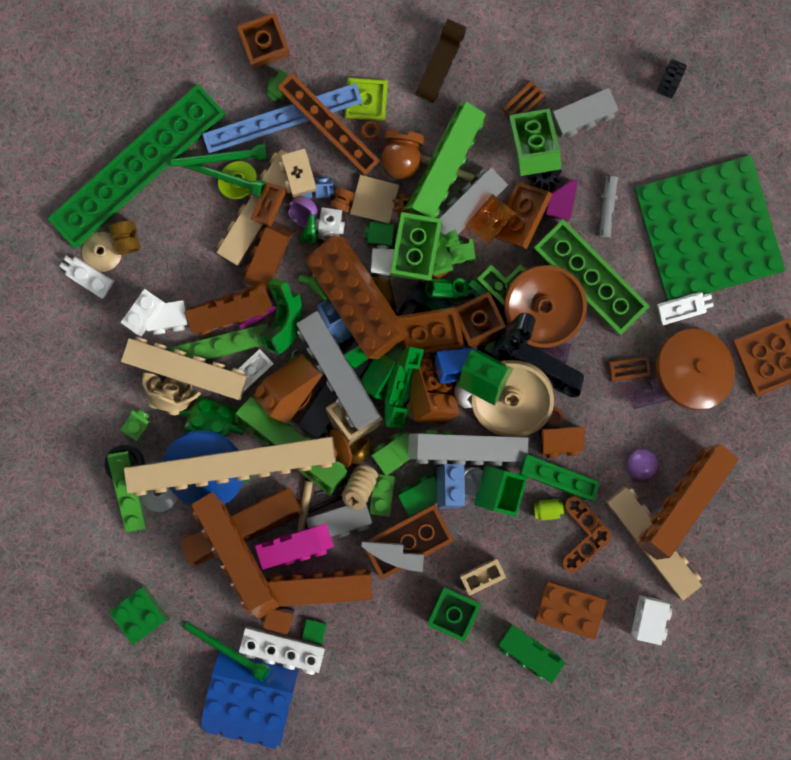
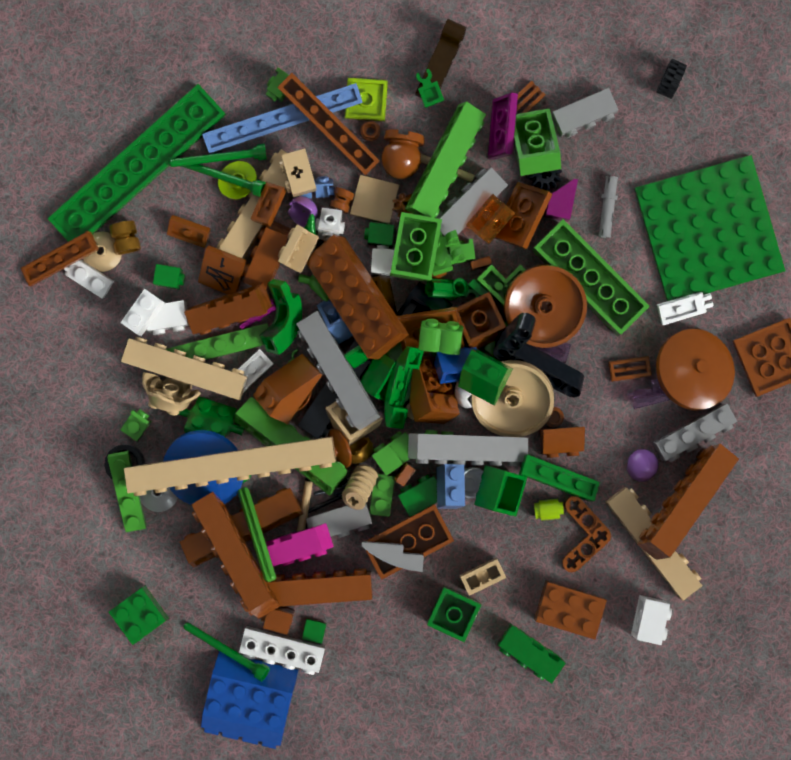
(59, 258): none -> dark orange tile
(168, 277): none -> green brick
(188, 231): none -> dark orange plate
(221, 270): none -> dark orange tile
(256, 535): none -> bright green axle
(263, 41): dark orange brick -> none
(298, 248): none -> tan bracket
(404, 474): none -> dark orange slope
(430, 92): none -> green plate
(440, 337): none -> bright green brick
(480, 263): none -> dark orange tile
(502, 126): none -> magenta tile
(694, 432): none -> light grey brick

